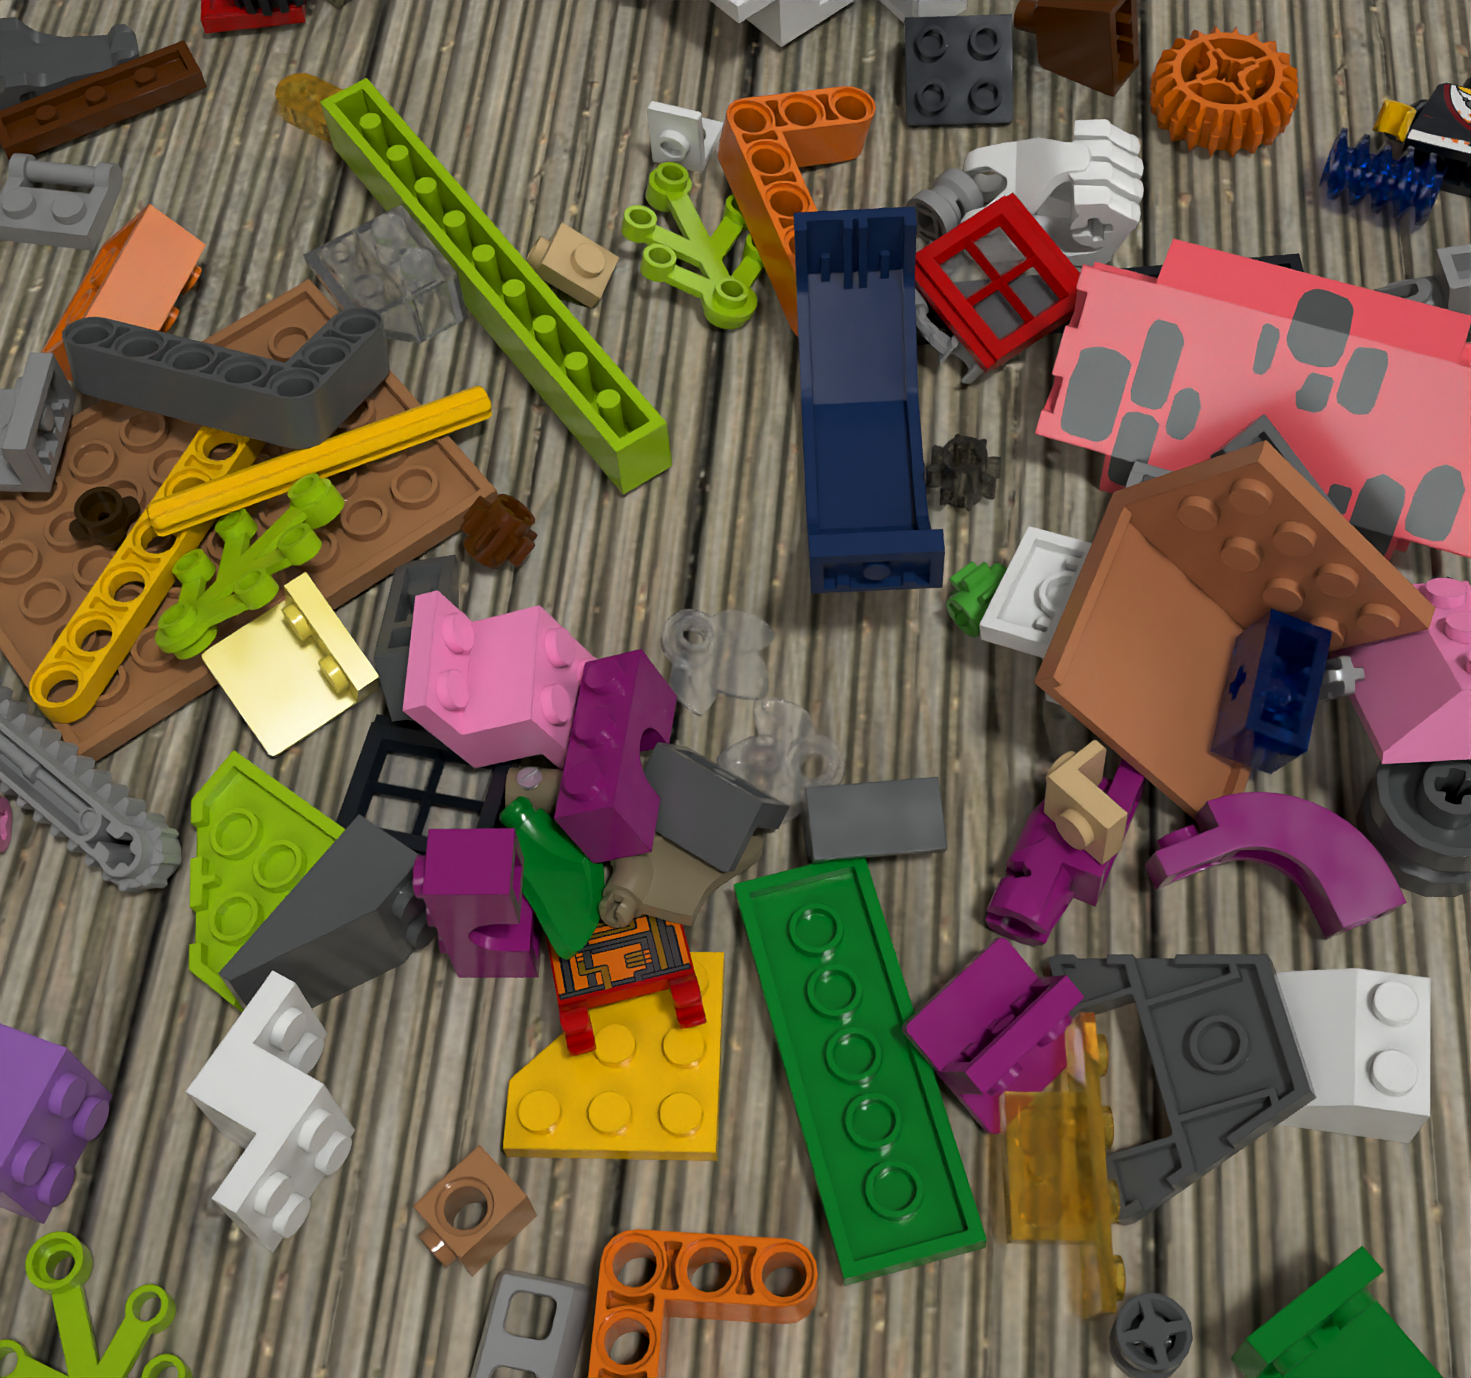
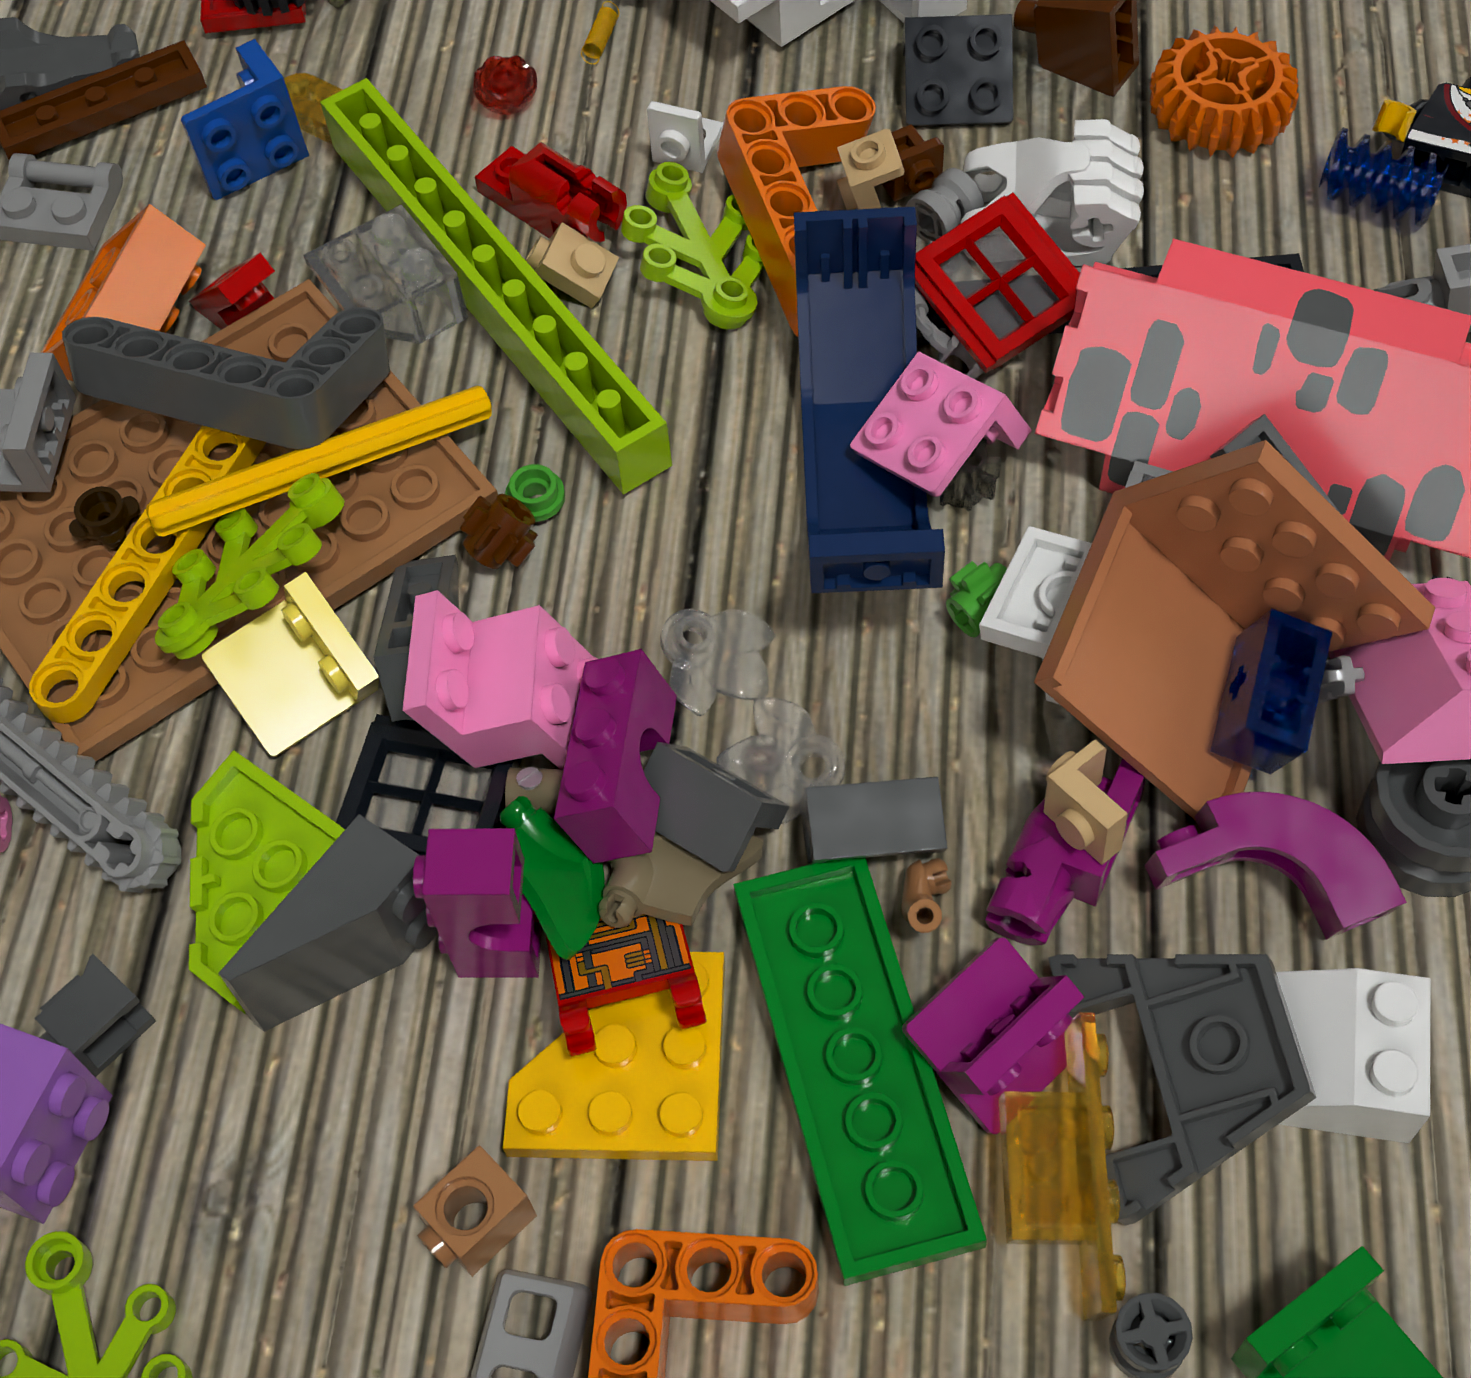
(94, 1017): none -> dark grey window
(235, 292): none -> red slope
(247, 130): none -> blue bracket
(268, 1105): white bracket -> none
(505, 84): none -> clear red plate
(537, 480): none -> bright green plate
(551, 190): none -> red plate
(600, 32): none -> yellow piece
(866, 165): none -> tan bracket
(919, 886): none -> medium nougat arm
(920, 161): none -> reddish brown bracket
(934, 424): none -> bright pink bracket

